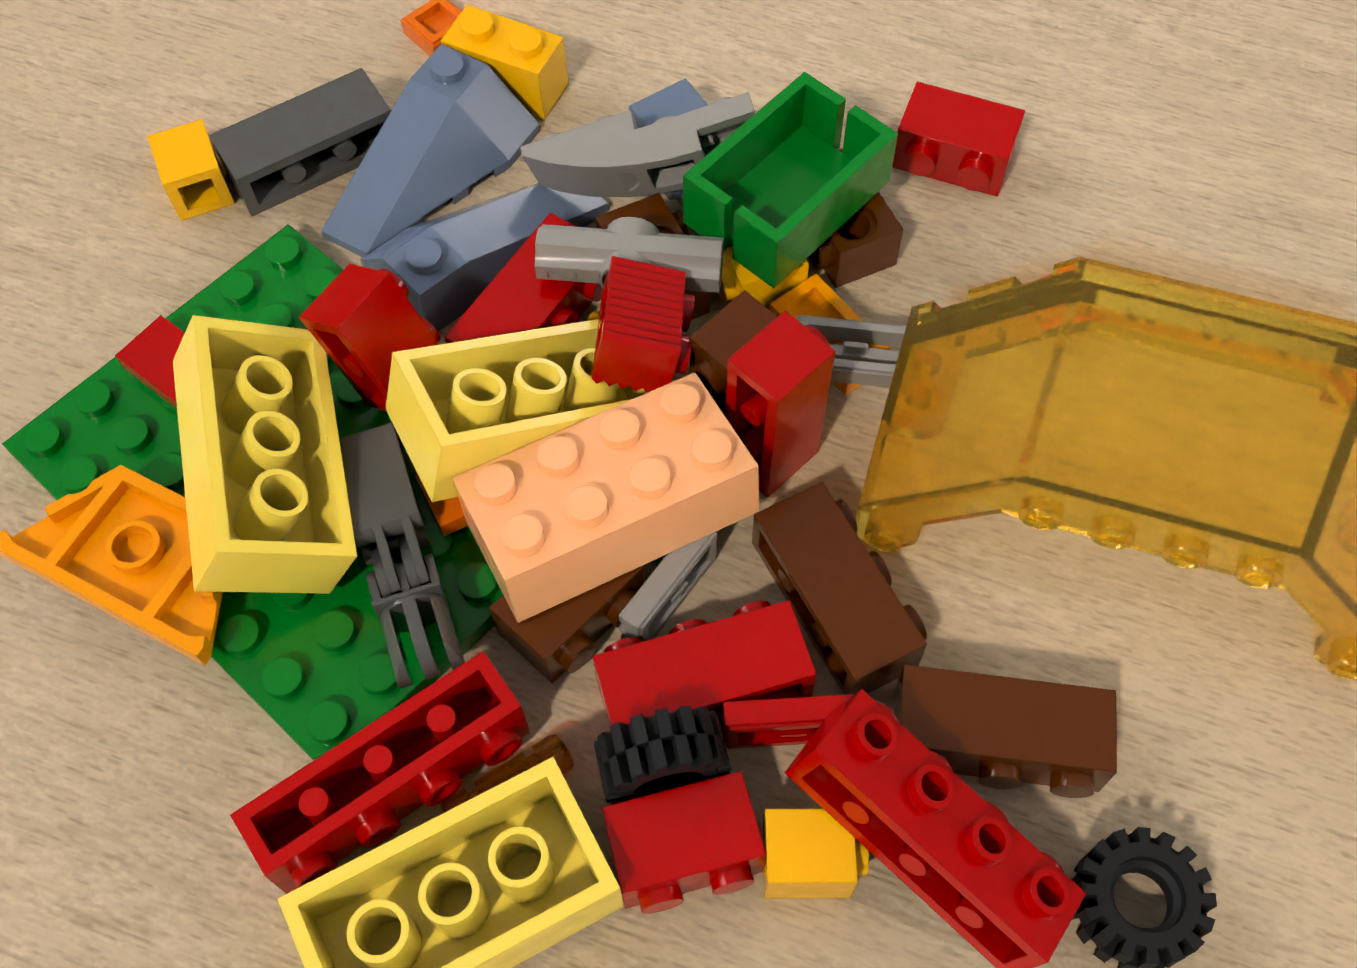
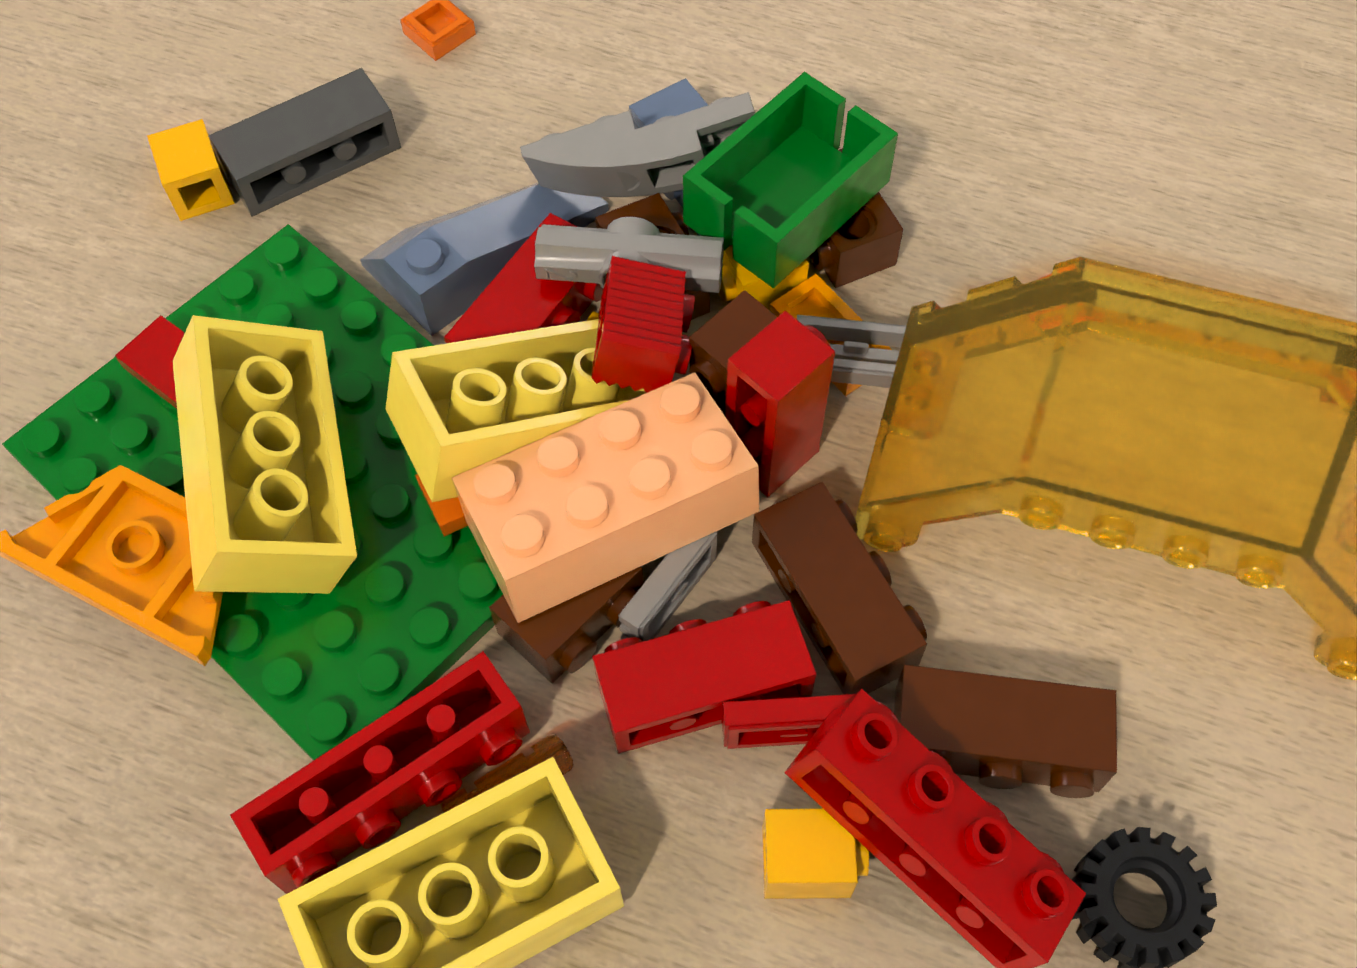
(362, 322): red brick -> none
(388, 525): dark grey arm -> none
(436, 142): sand blue wedge -> none
(521, 55): yellow brick -> none
(660, 753): black tyre -> none
(685, 842): red brick -> none
(957, 138): red brick -> none

